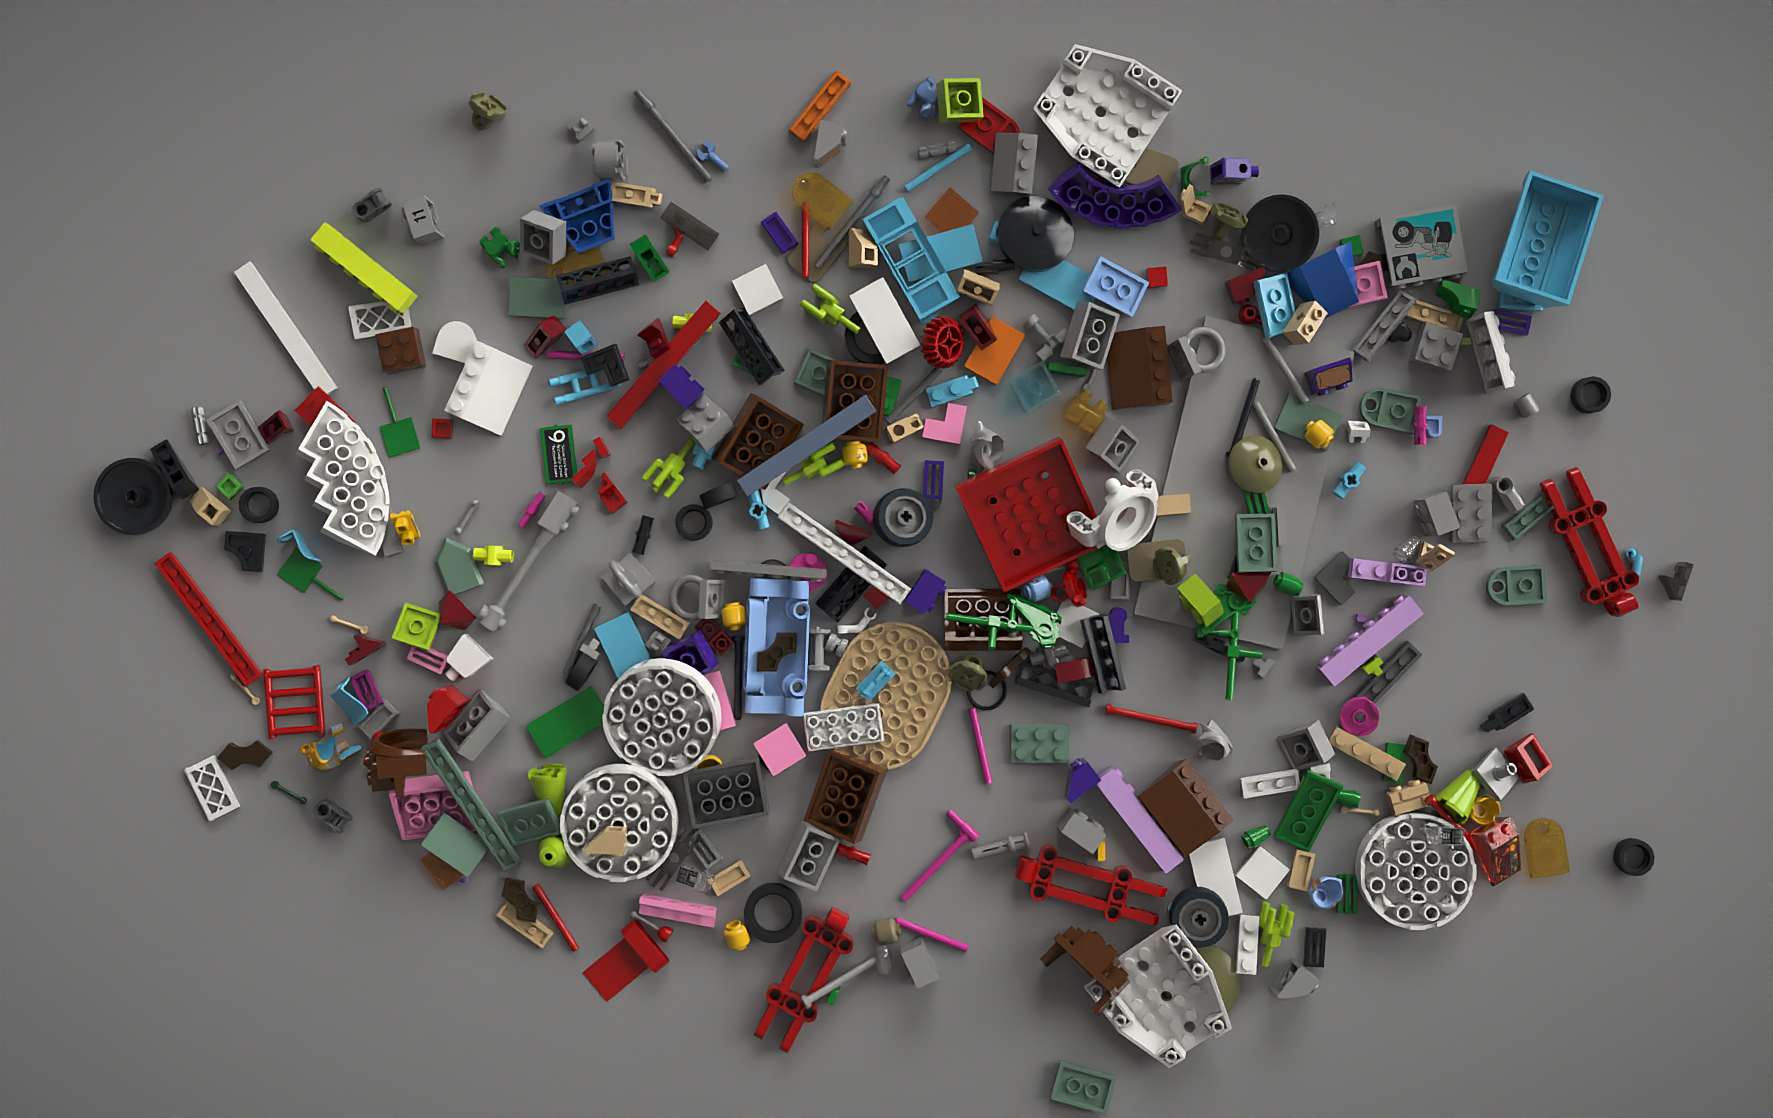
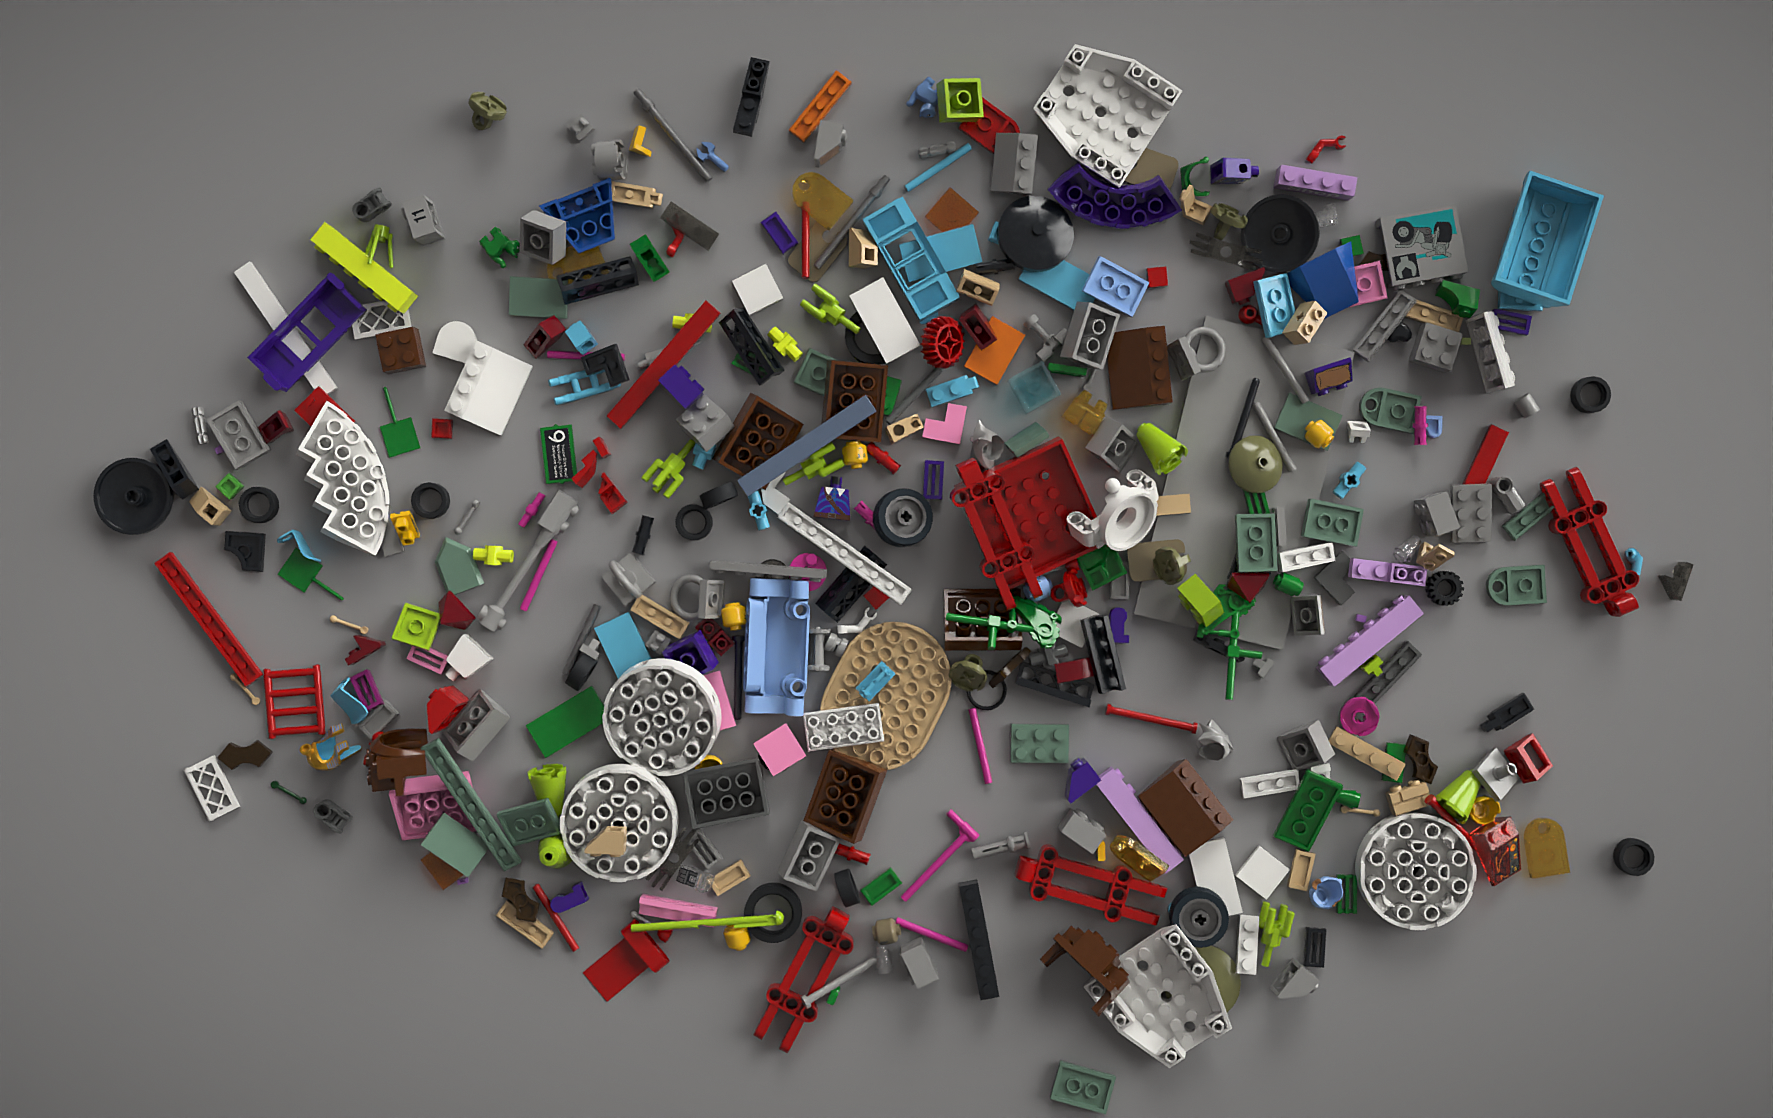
(278, 362): none -> dark purple piece
(380, 234): none -> lime plant
(416, 497): none -> black tyre
(538, 575): none -> dark pink bar
(564, 902): none -> dark purple leg
(637, 140): none -> yellow tile
(655, 338): dark red slope -> none
(738, 922): none -> lime bar
(751, 97): none -> black slope
(769, 658): dark brown tile -> none
(784, 344): none -> neon yellow axle
(833, 501): none -> torso
(847, 888): none -> black tyre
(851, 534): dark red slope -> none
(881, 886): none -> green tile
(925, 591): dark purple brick -> none
(971, 476): none -> red beam
(979, 939): none -> black brick
(1026, 439): none -> sand green tile
(1138, 857): none -> clear yellow tile
(1160, 448): none -> lime cone
(1255, 836): green cone -> none
(1305, 556): none -> white plate
(1315, 182): none -> lavender brick
(1325, 143): none -> red arm
(1332, 522): none -> sand green plate
(1444, 835): clear leg -> none
(1456, 588): none -> black tyre

